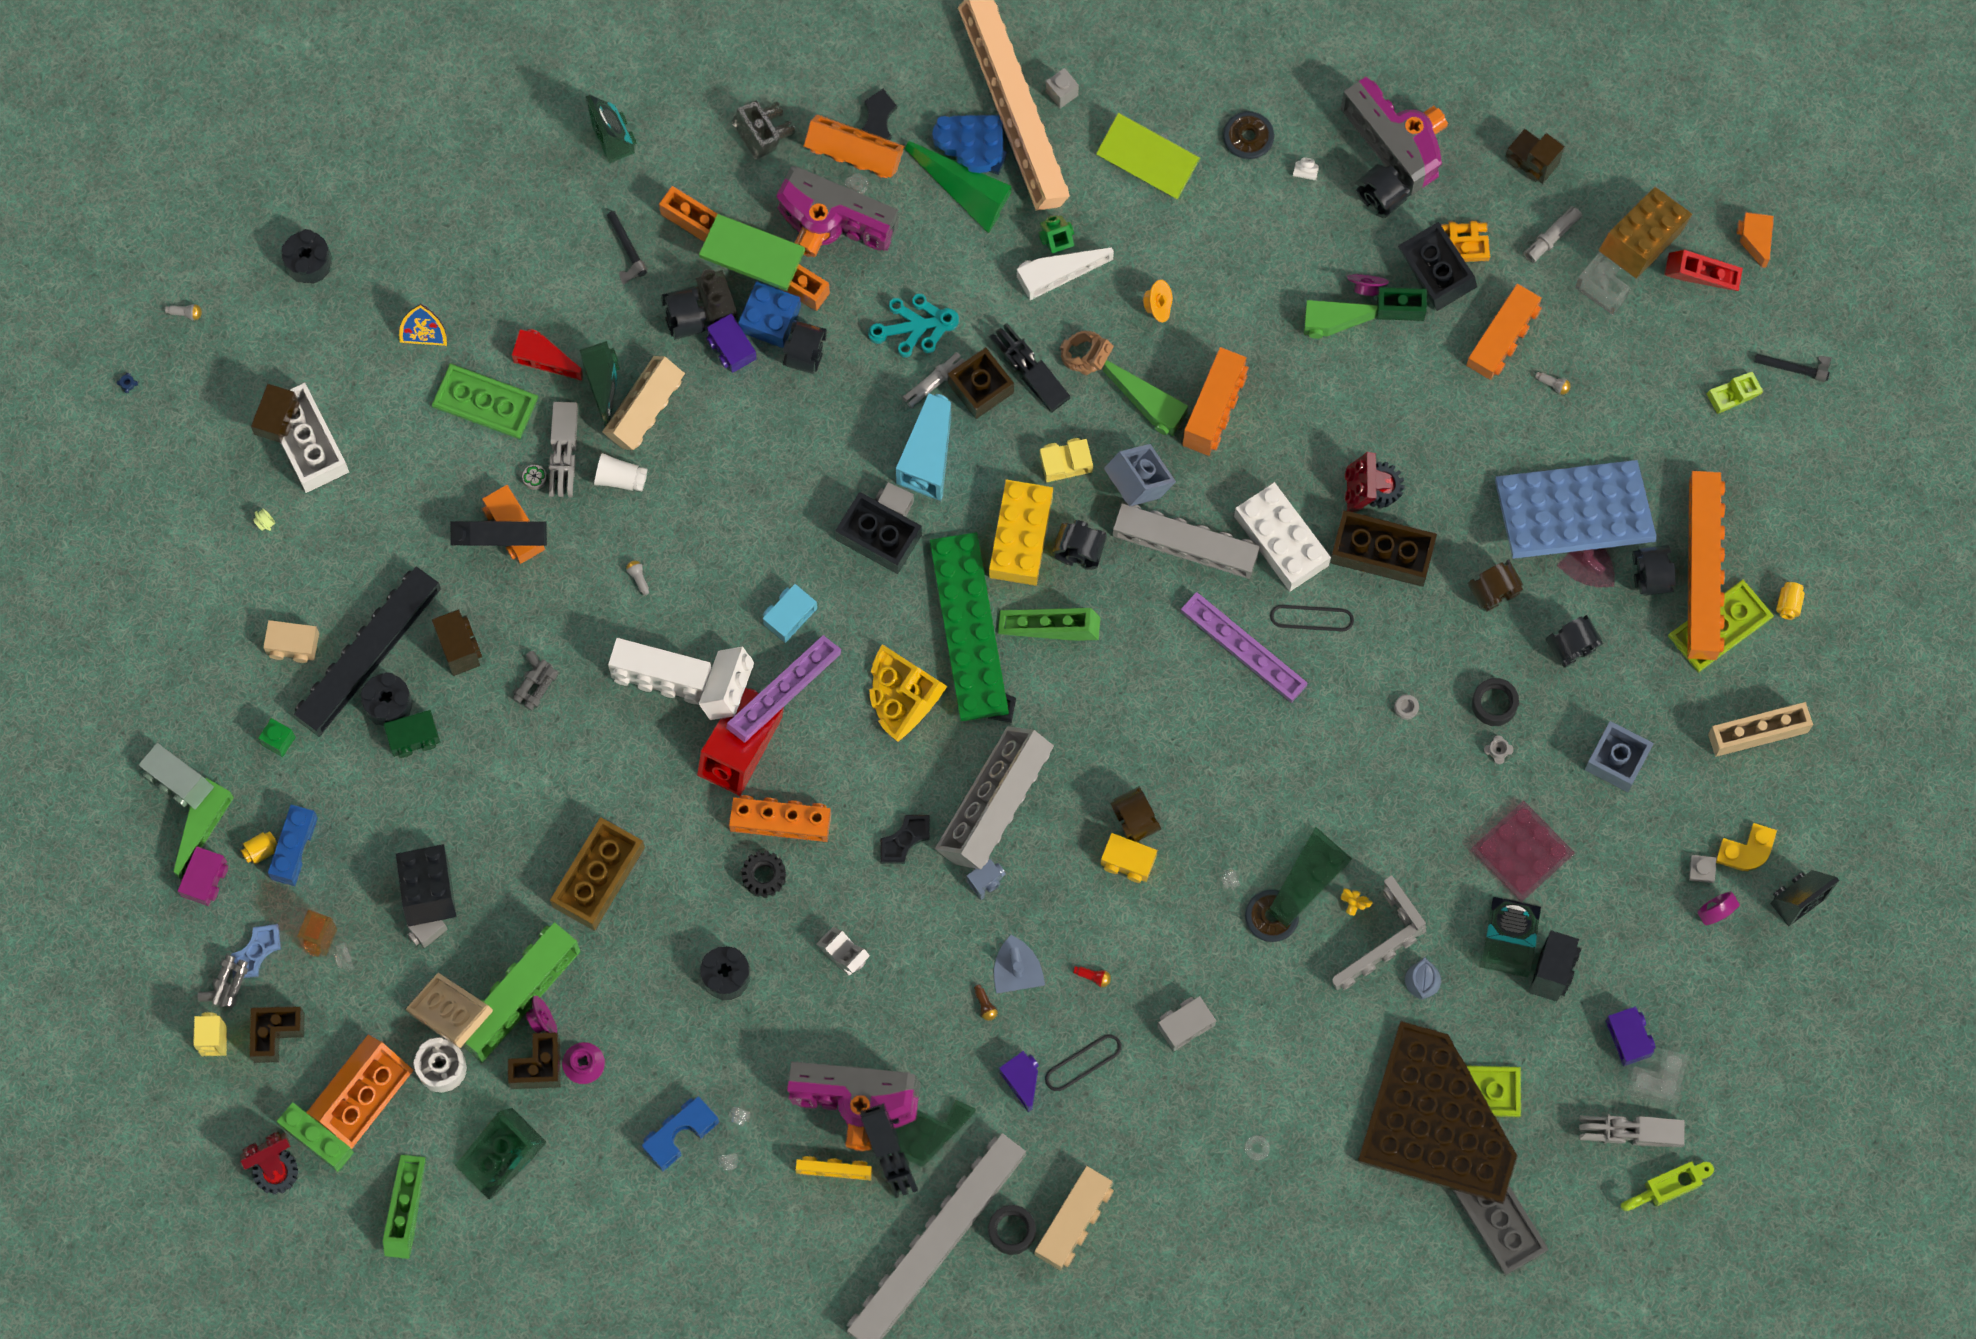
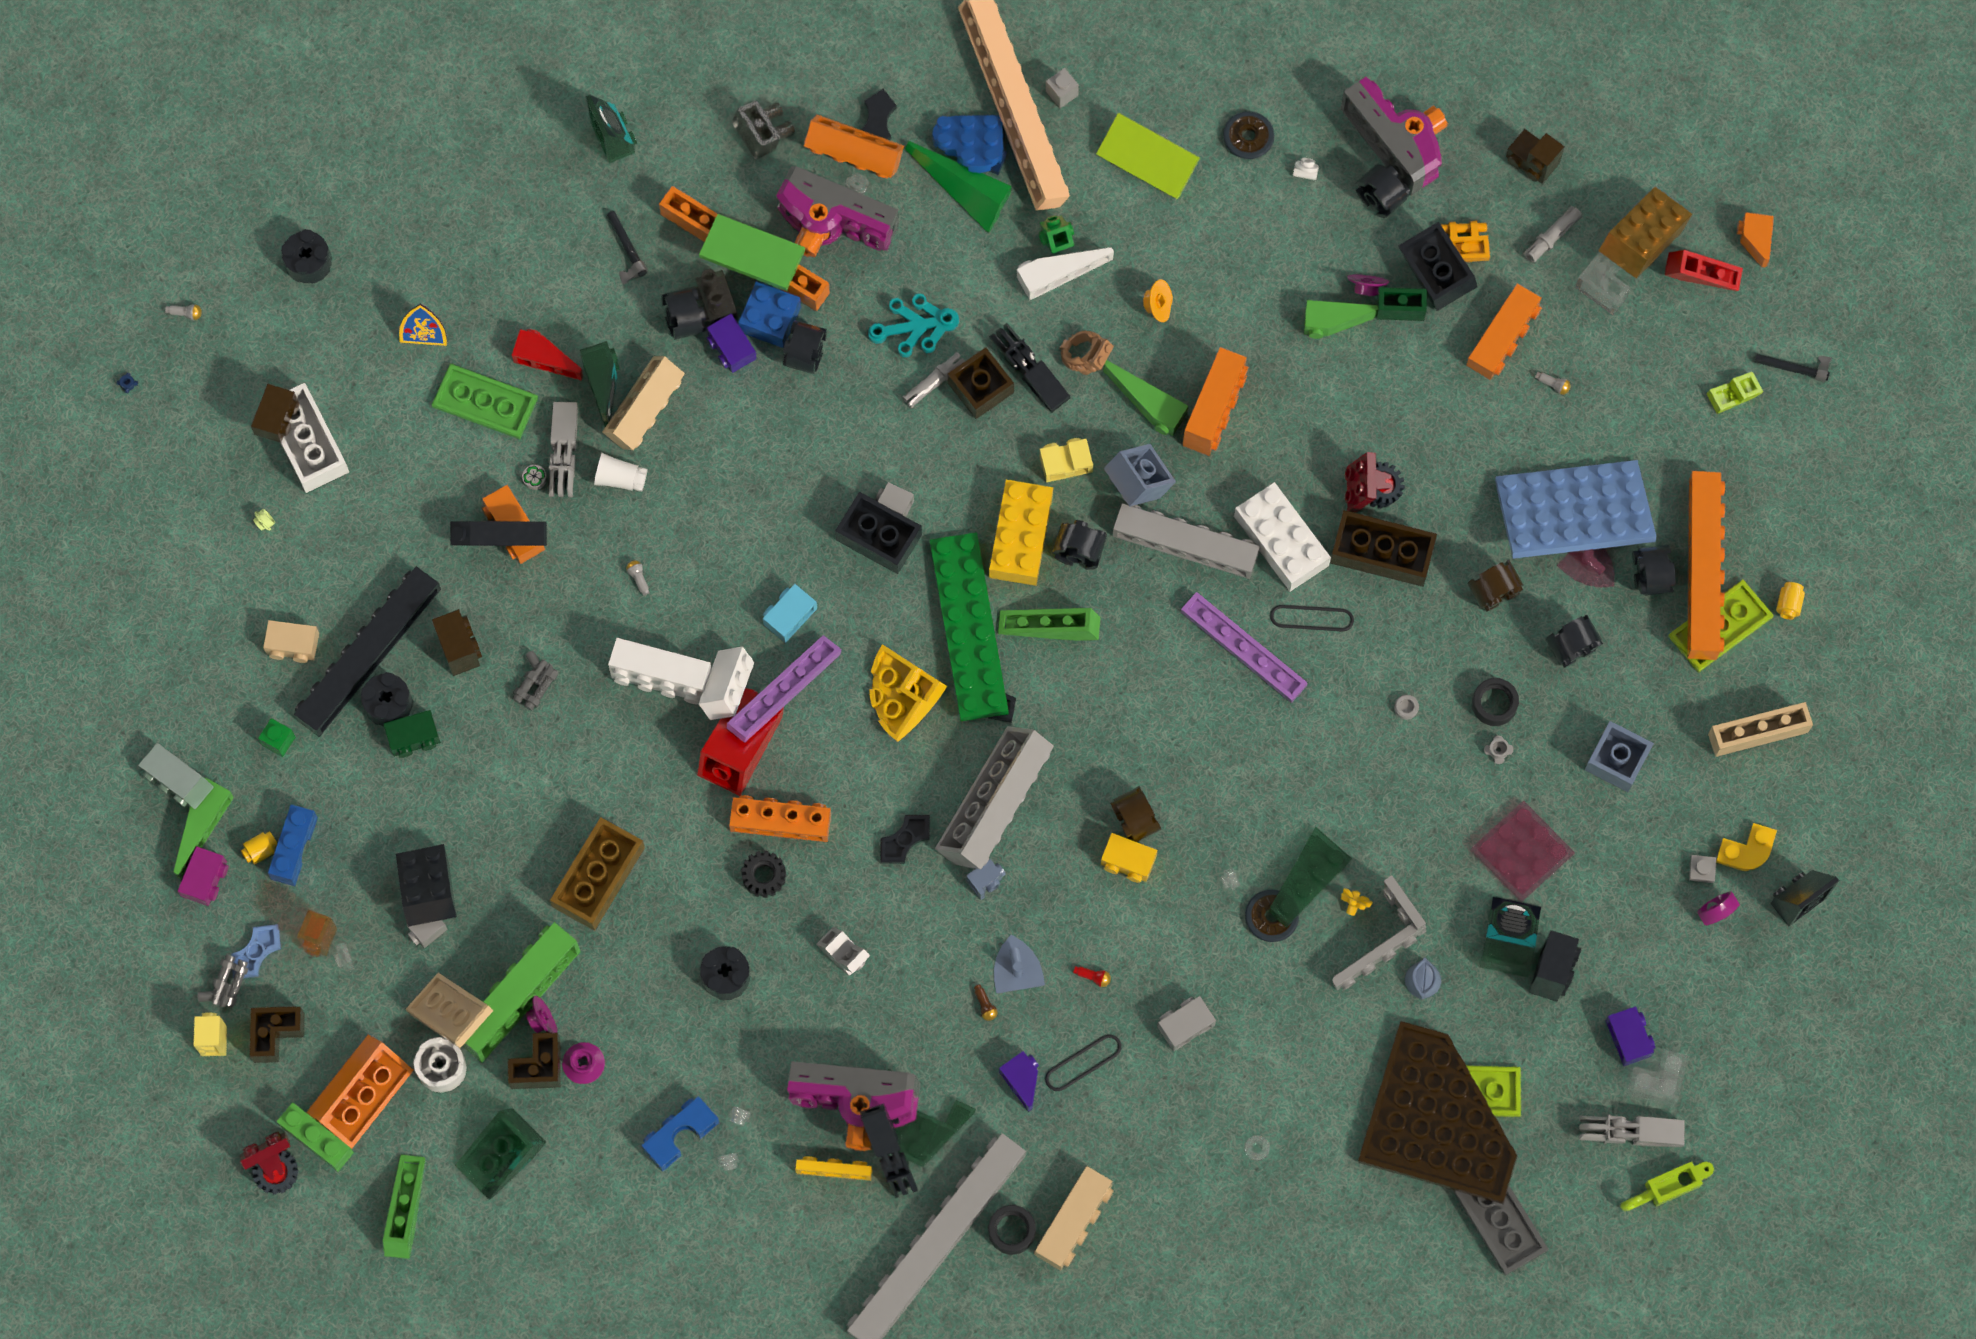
(925, 454): medium azure slope -> none

